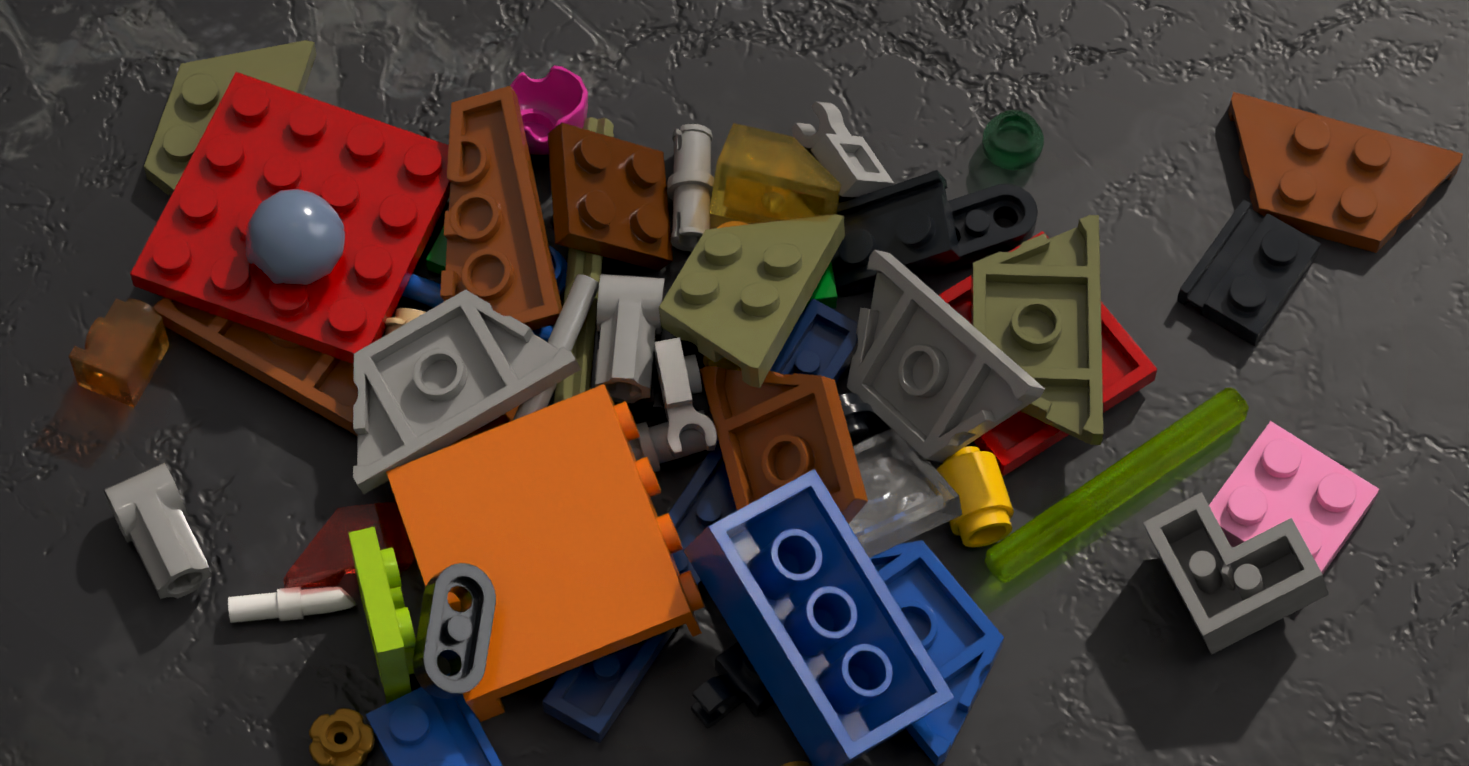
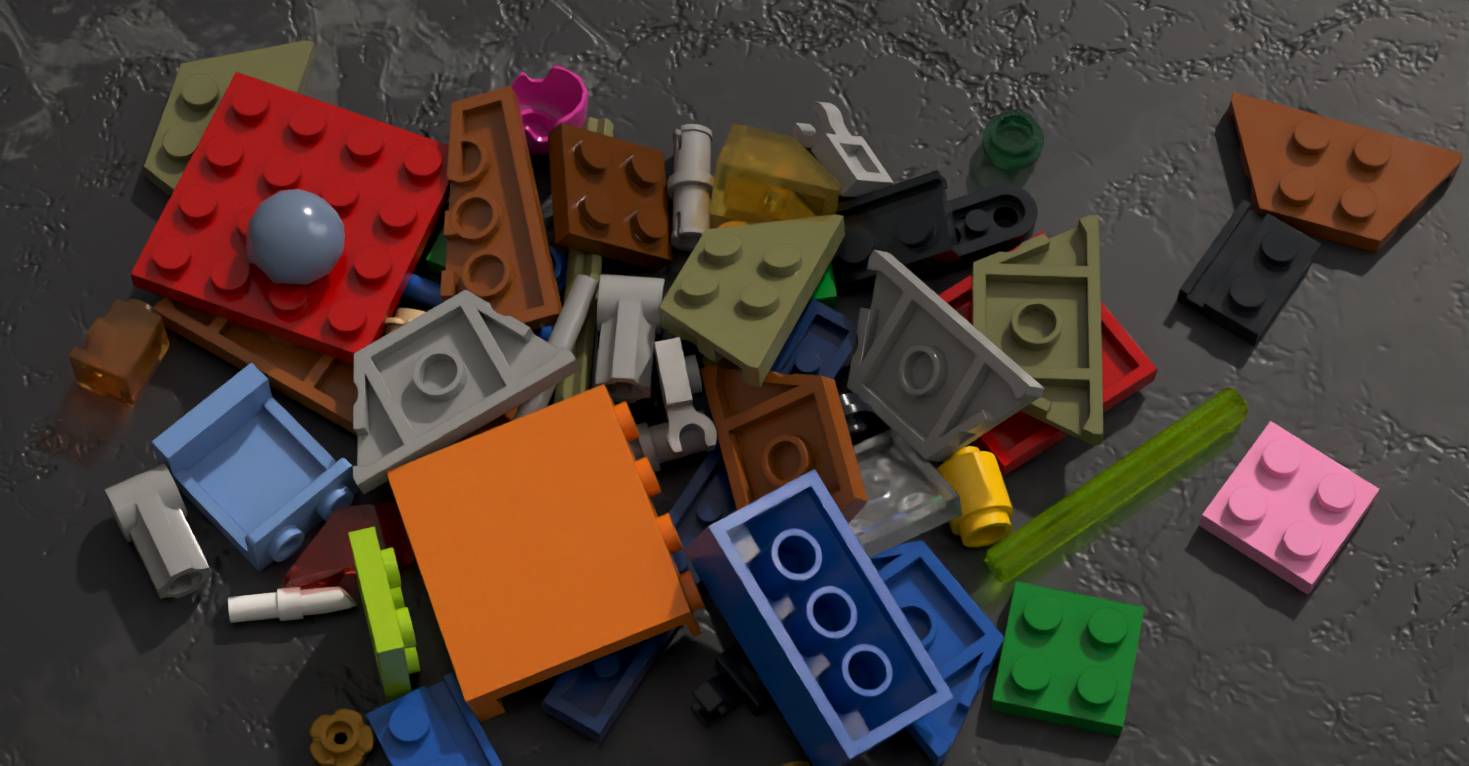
(254, 469): none -> medium blue panel
(455, 635): black plate -> none
(1067, 658): none -> green plate
(1238, 587): light grey brick -> none

